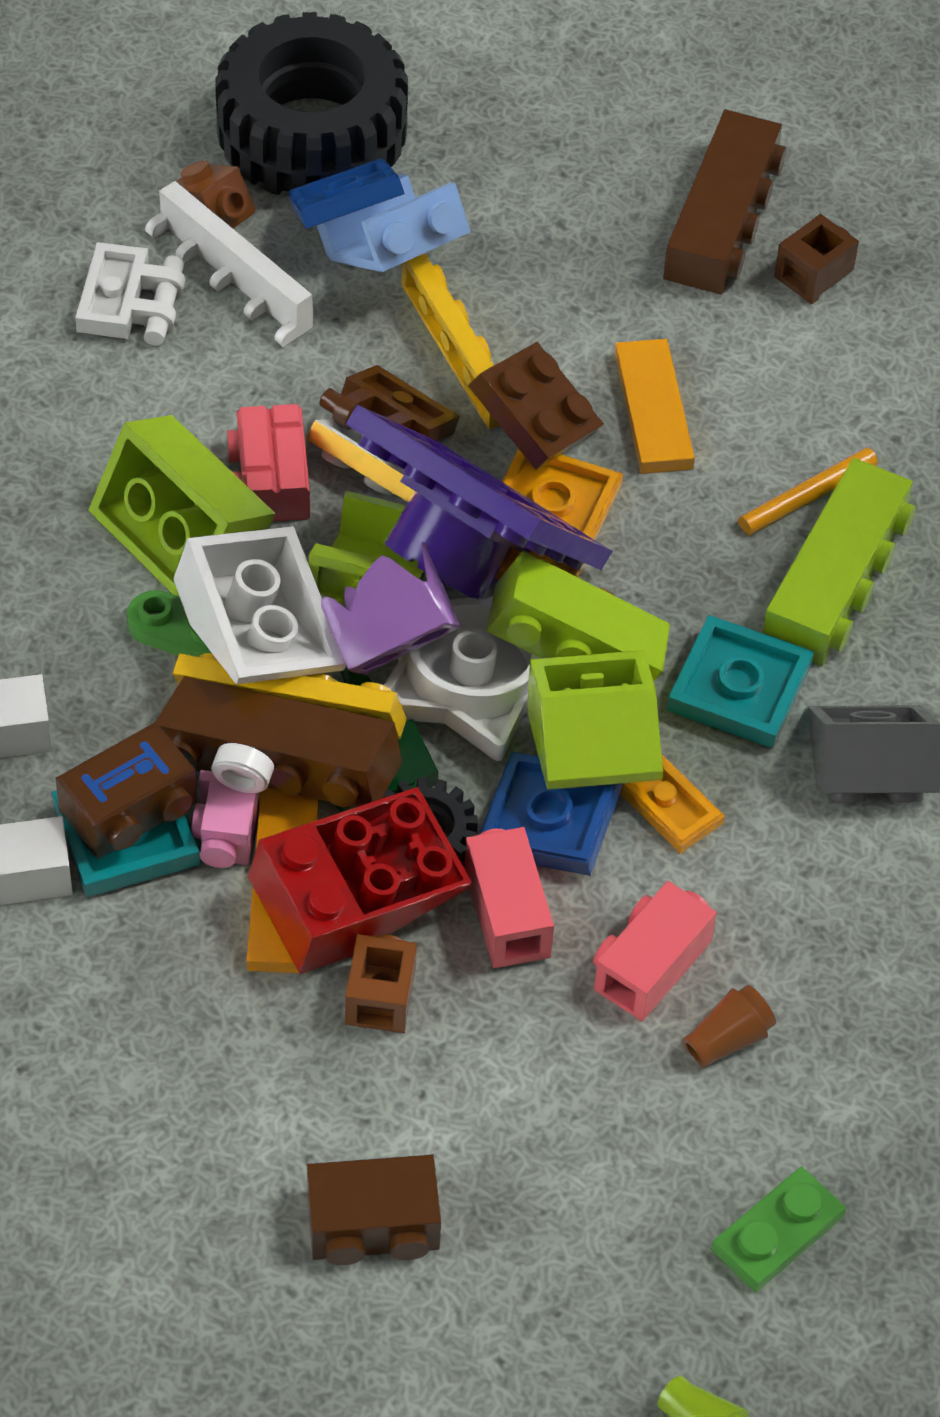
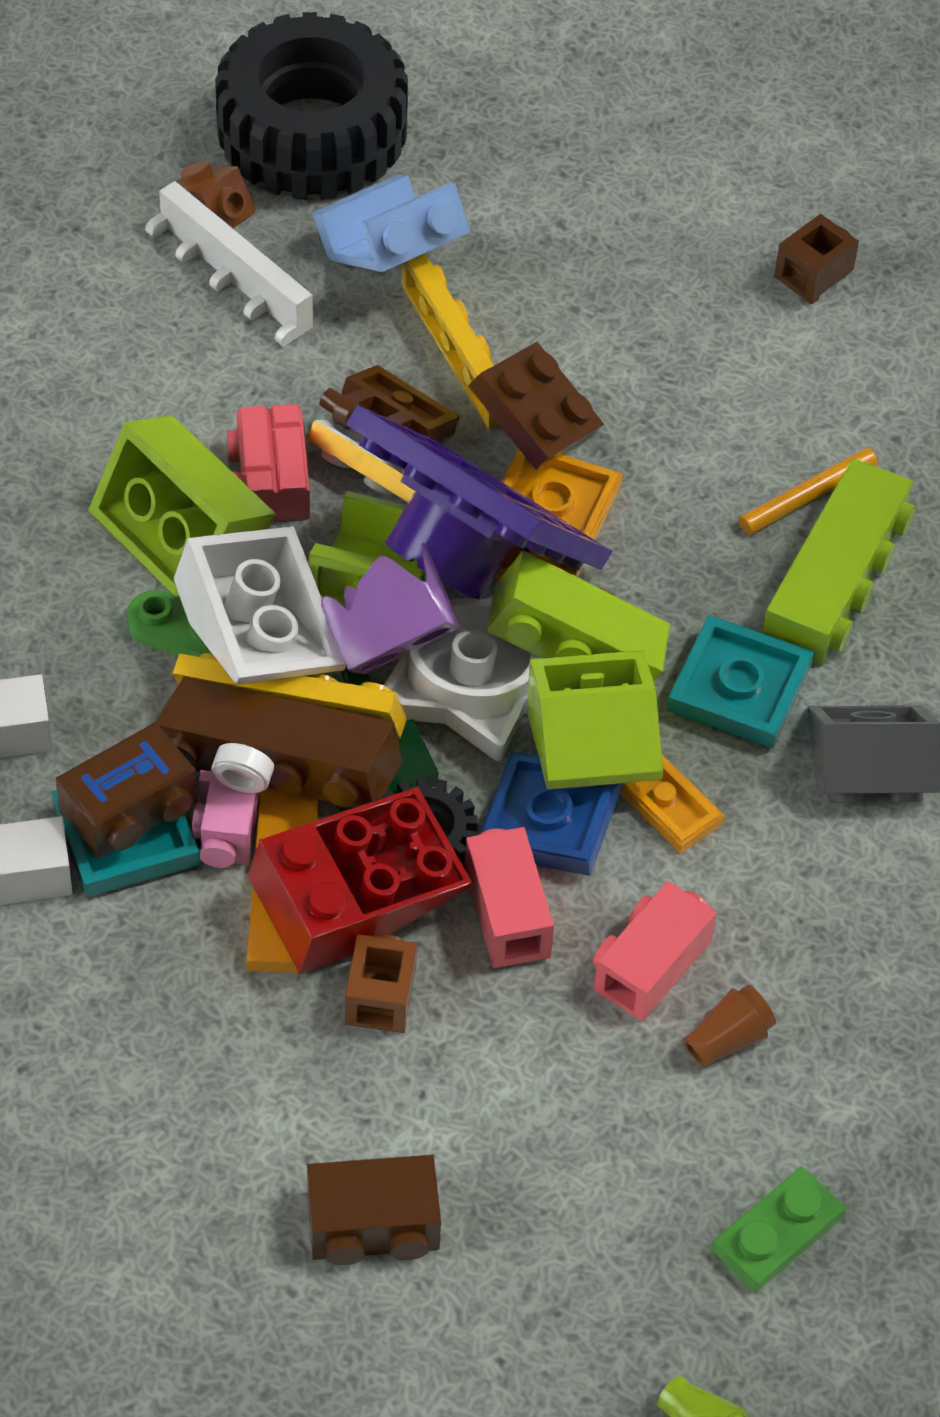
(114, 288): white plate -> none
(345, 193): blue tile -> none
(654, 406): light orange tile -> none
(724, 202): reddish brown brick -> none

